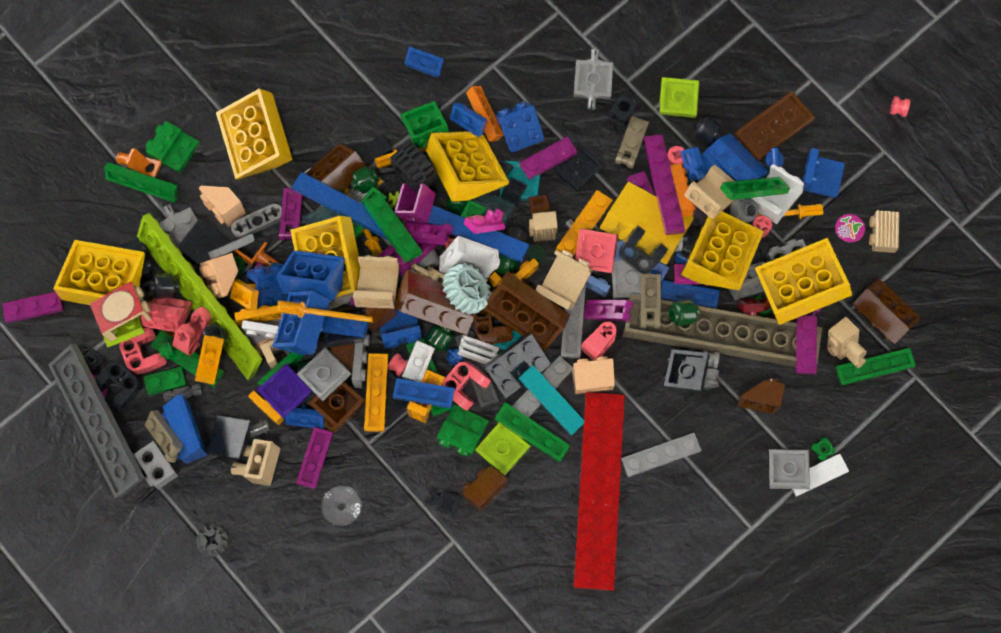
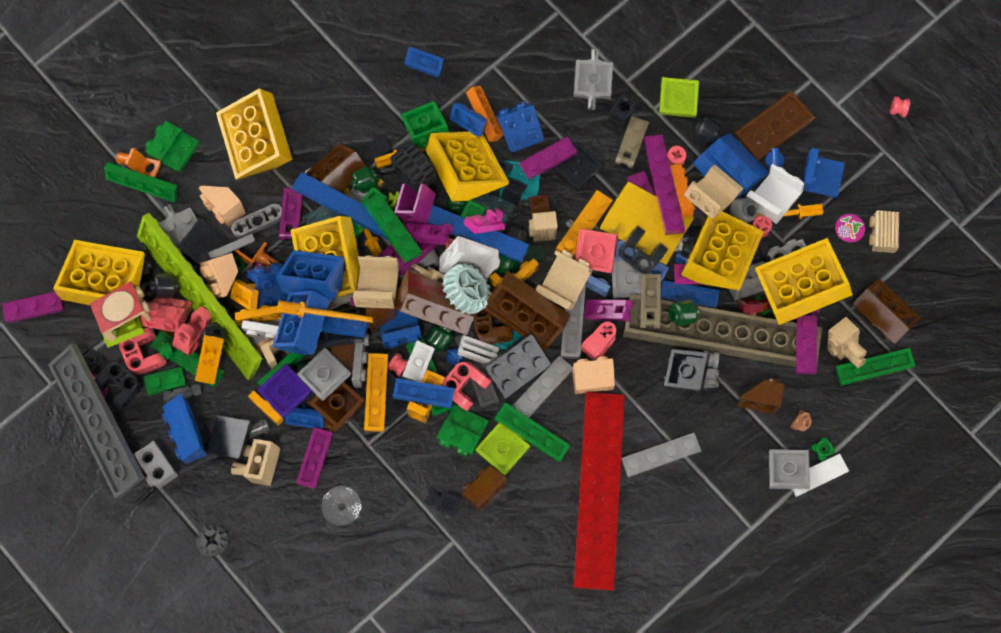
(164, 435): dark tan plate -> none
(551, 400): teal tile -> none
(692, 161): blue plate -> none
(754, 188): green plate -> none
(801, 421): none -> nougat plate

